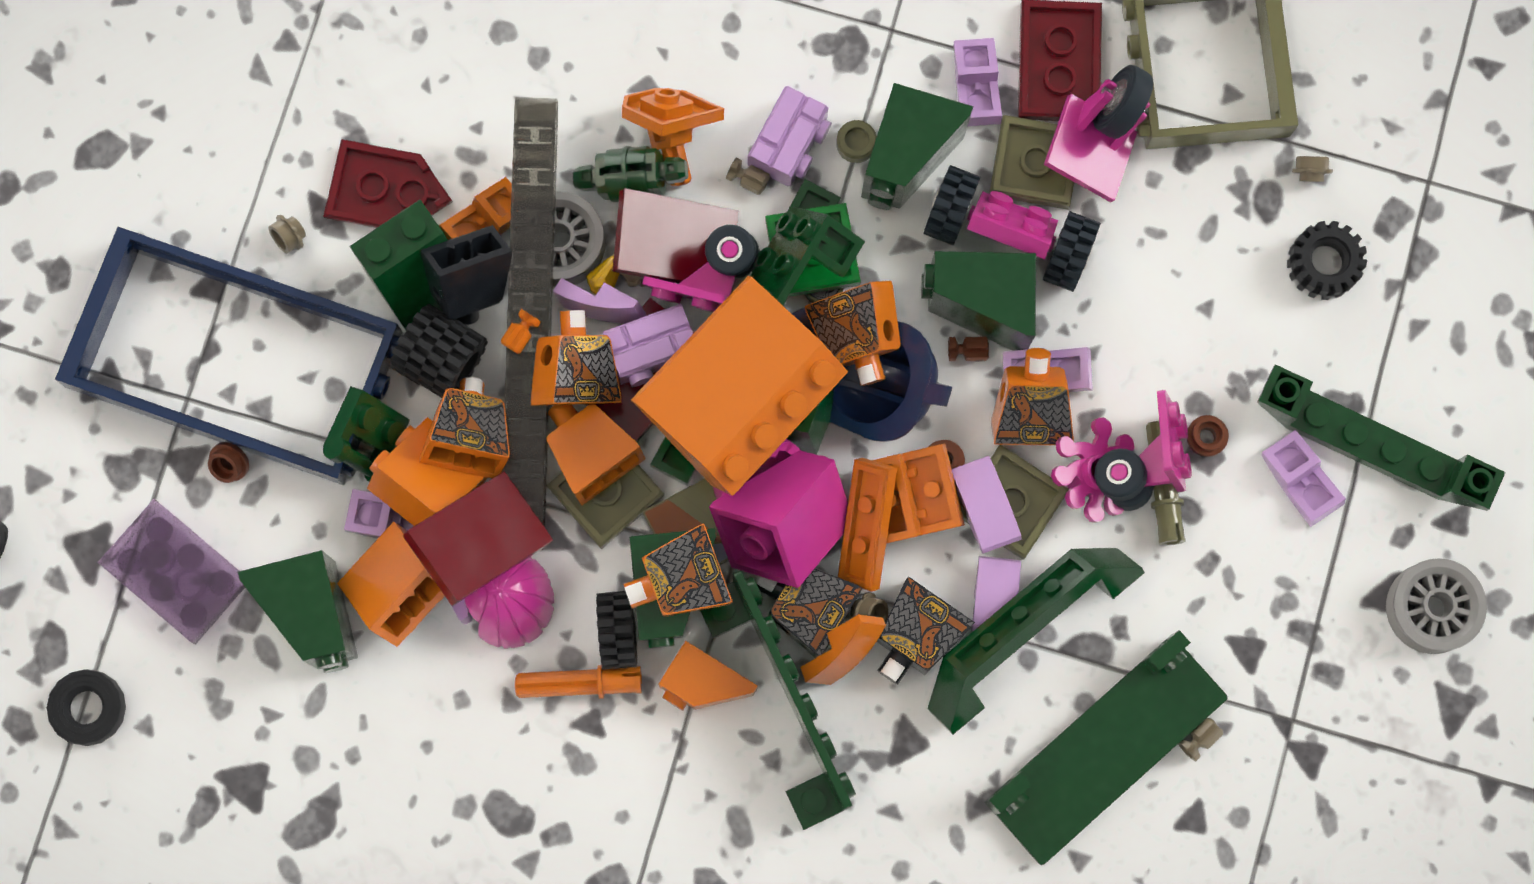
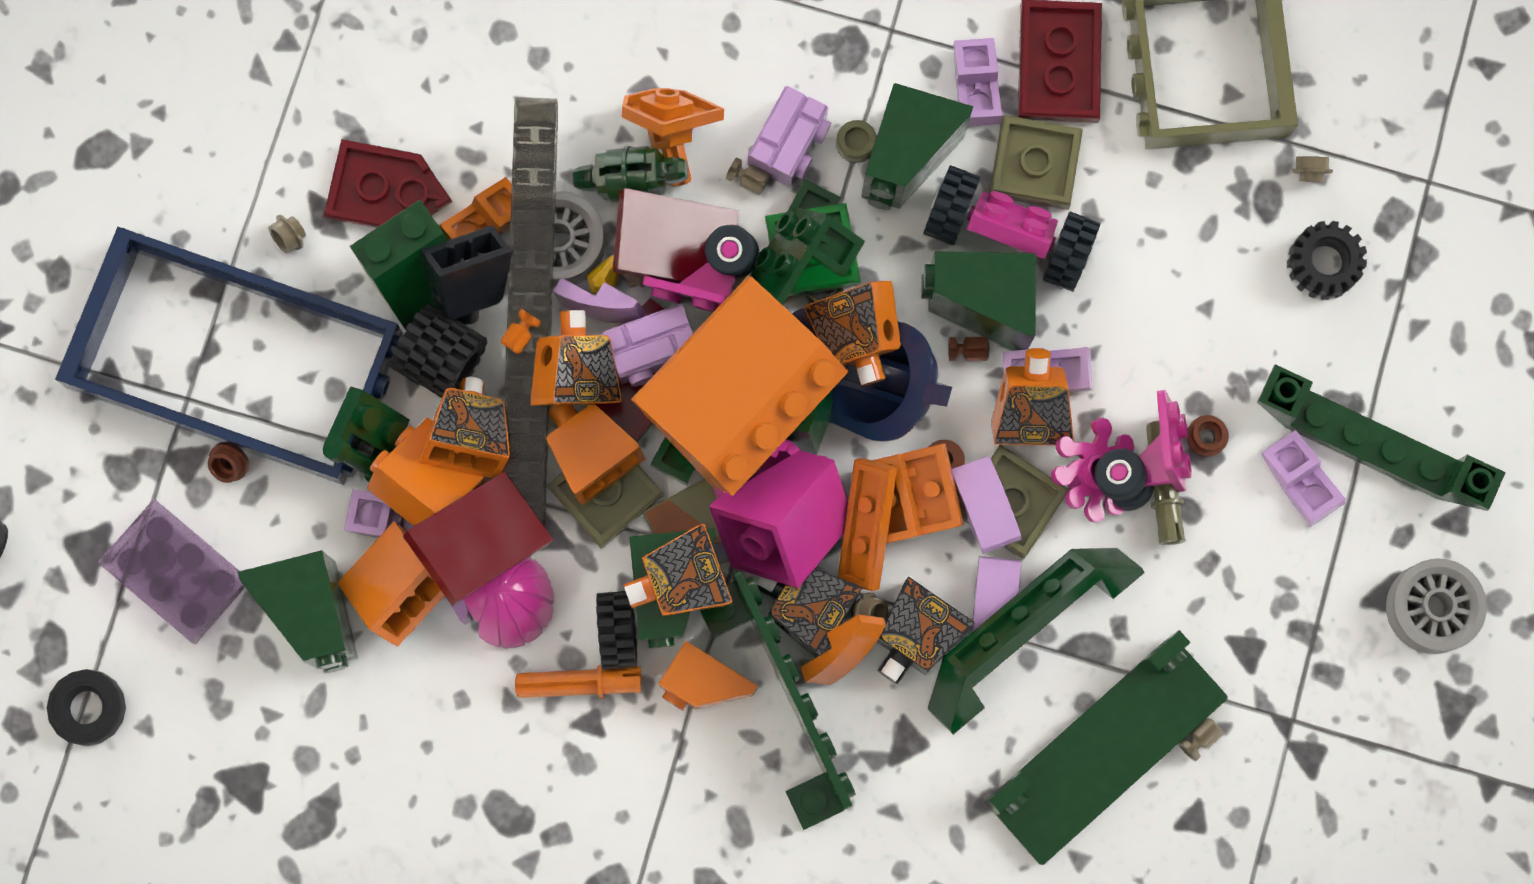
(1099, 133): dark pink plate -> none

